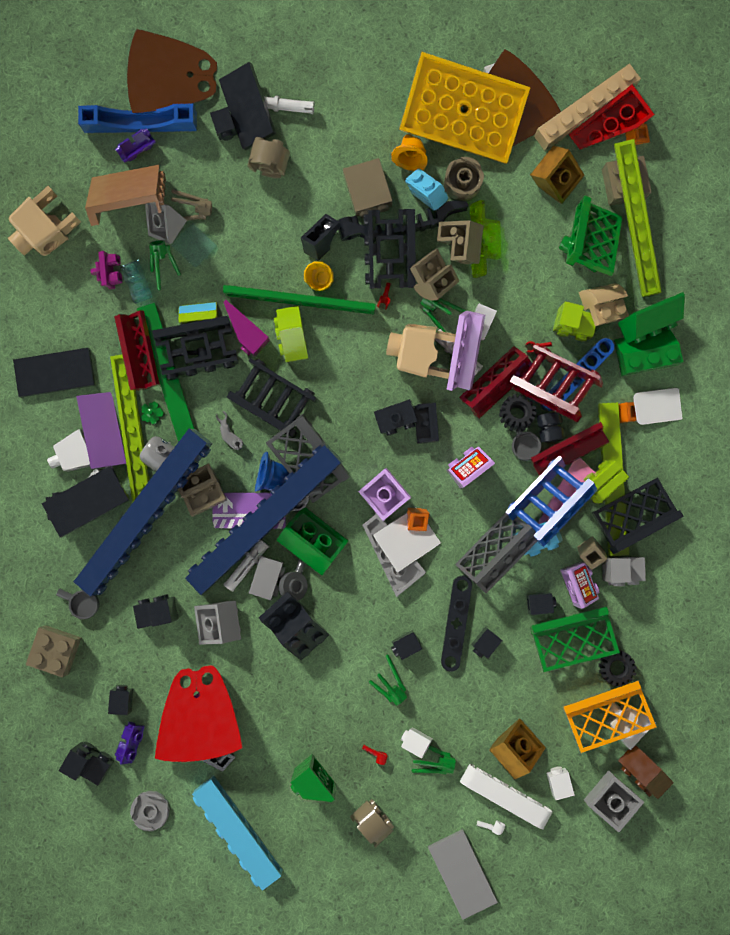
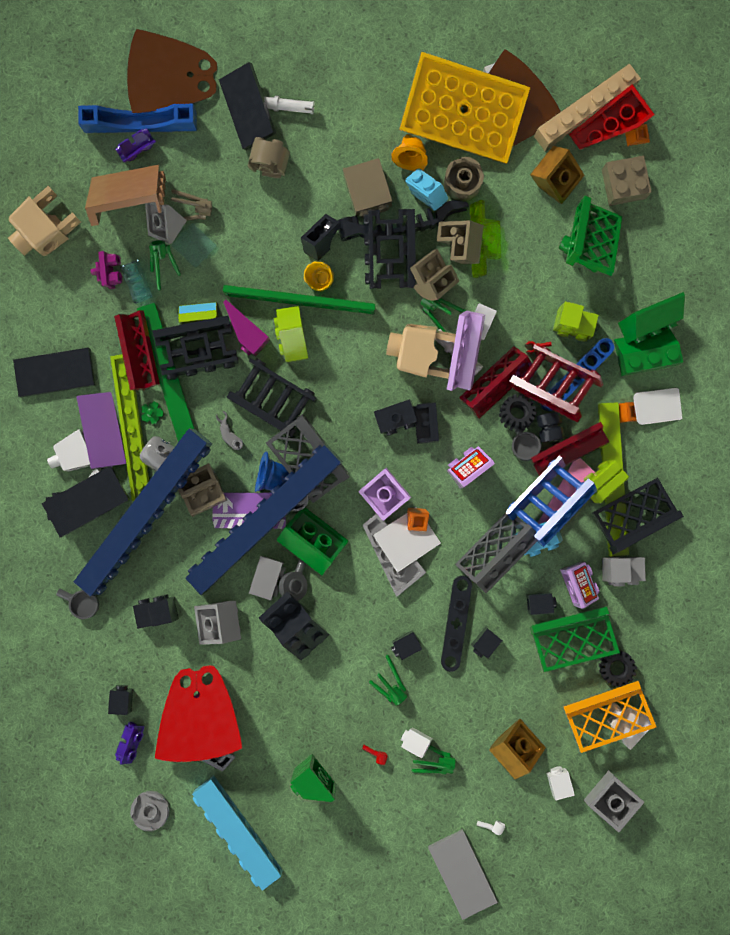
(53, 651): dark tan brick -> none
(86, 762): black brick -> none
(223, 124): black brick -> none
(246, 565): white pin -> none
(372, 823): dark tan brick -> none
(384, 298): red hand -> none
(506, 797): white beam -> none
(592, 553): dark tan brick -> none
(605, 303): tan brick -> none
(637, 217): lime tile -> none
(648, 774): reddish brown brick -> none

